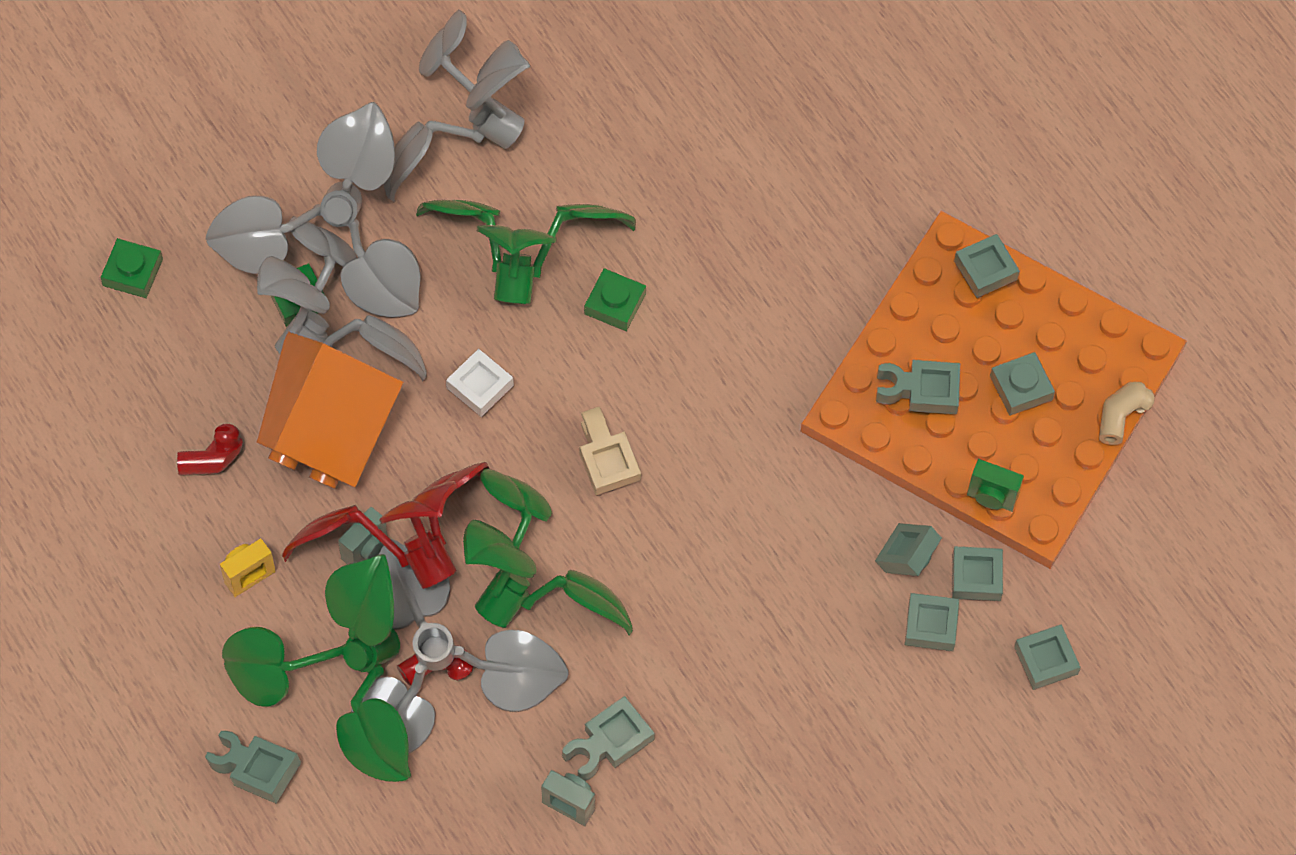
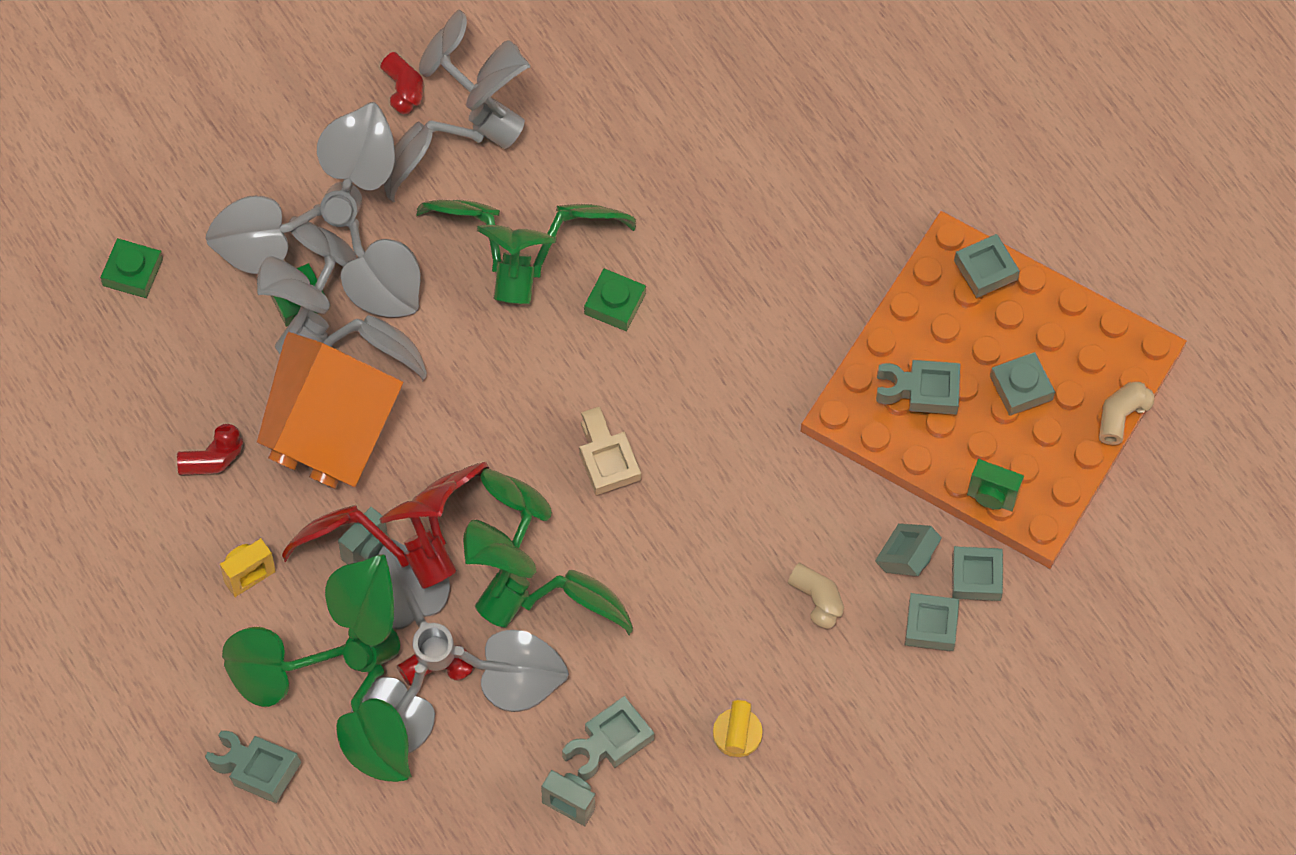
(408, 83): none -> red arm
(479, 382): white plate -> none
(737, 730): none -> yellow plate
(823, 592): none -> tan arm
(1047, 657): sand green plate -> none

